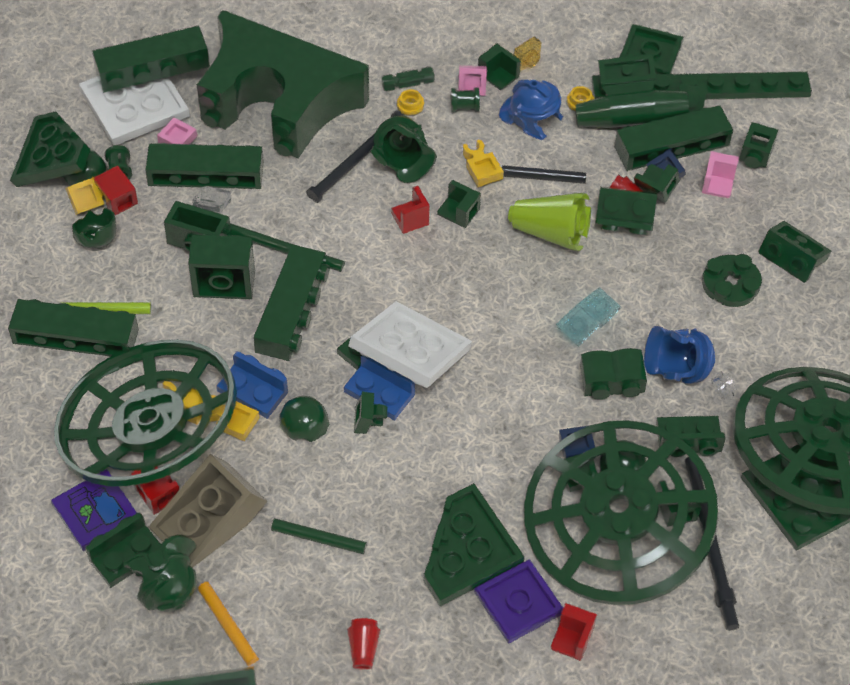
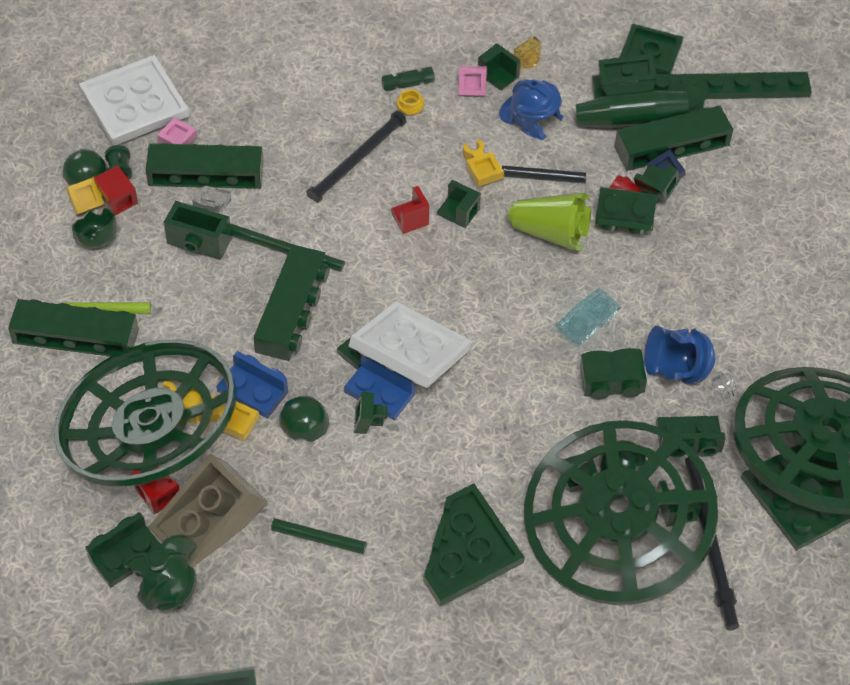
(49, 151): dark green plate -> none
(92, 509): dark purple tile -> none
(151, 59): dark green brick -> none
(222, 266): dark green brick -> none
(228, 623): light orange bar -> none
(270, 66): dark green piece -> none
(363, 642): red cone -> none
(405, 154): dark green helmet -> none
(465, 99): dark green bush -> none
(519, 601): dark purple tile -> none
(573, 631): red panel -> none
(578, 95): yellow plate -> none
(578, 446): dark blue plate -> none
(720, 174): bright pink panel -> none
(739, 267): dark green plate -> none
(755, 151): dark green brick -> none
(793, 250): dark green bracket -> none

